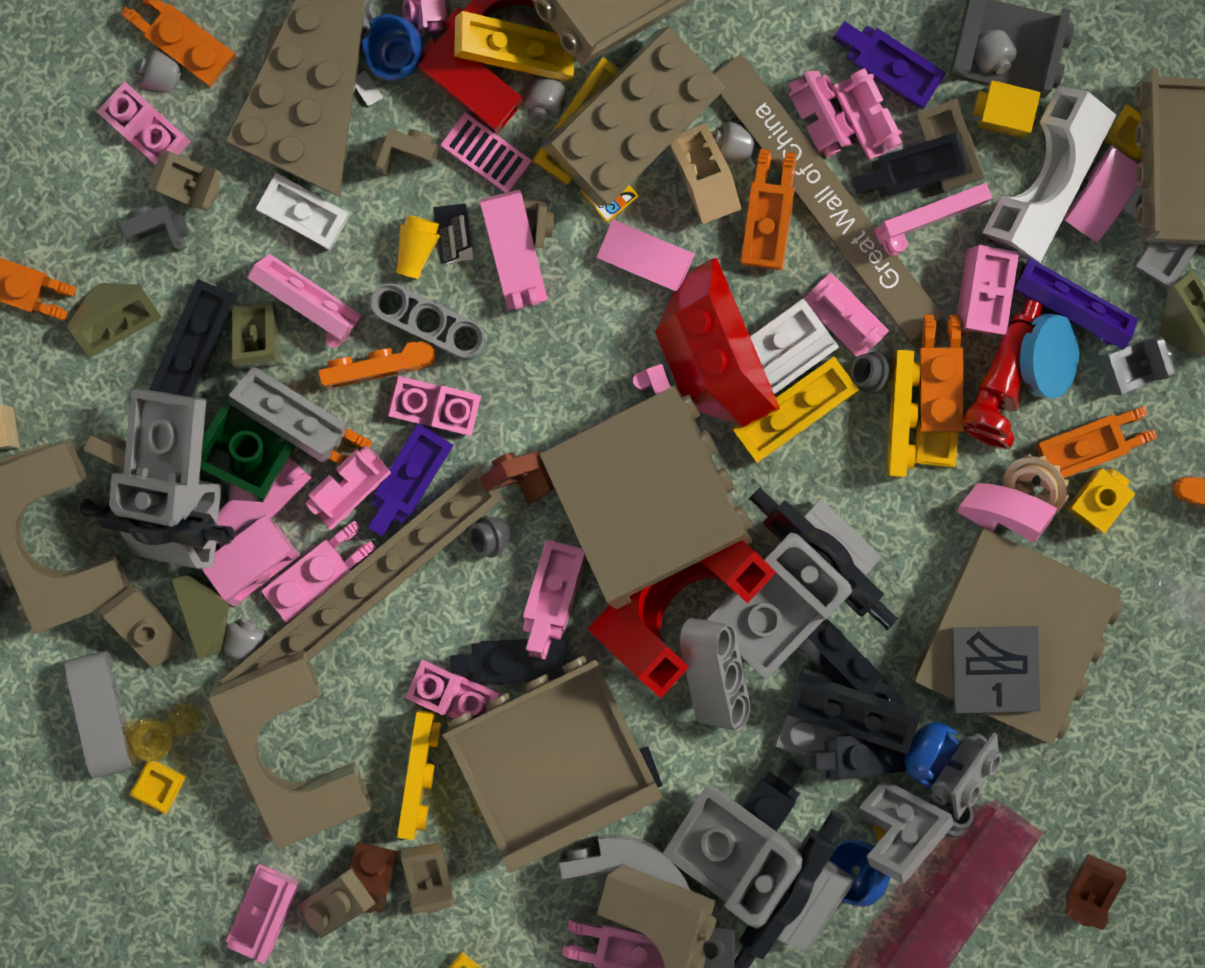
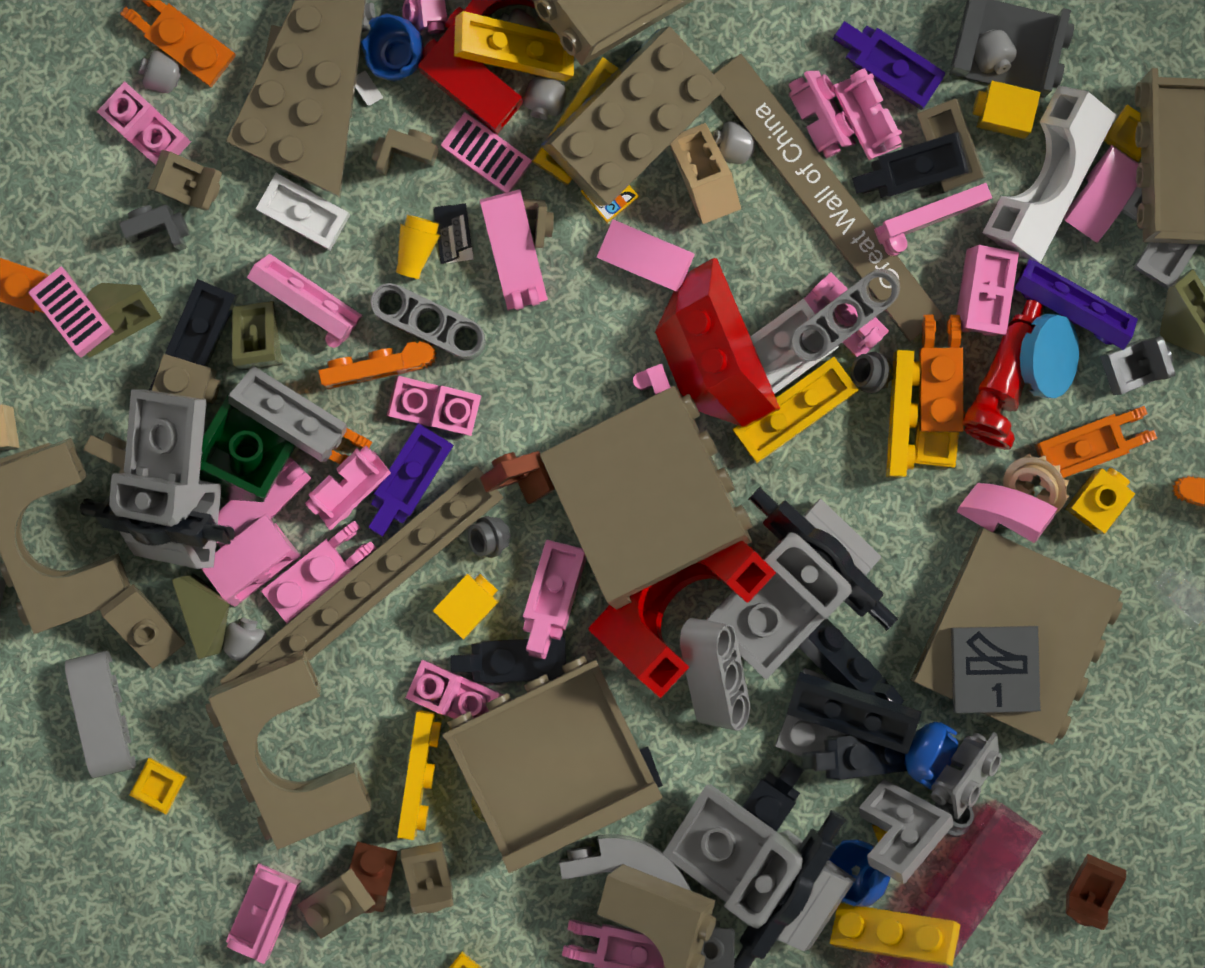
(71, 312): none -> bright pink tile
(181, 720): clear yellow plate -> none
(186, 379): none -> dark tan bracket
(467, 604): none -> yellow brick
(769, 214): orange hinge -> none
(827, 324): none -> light grey beam
(895, 934): none -> yellow plate

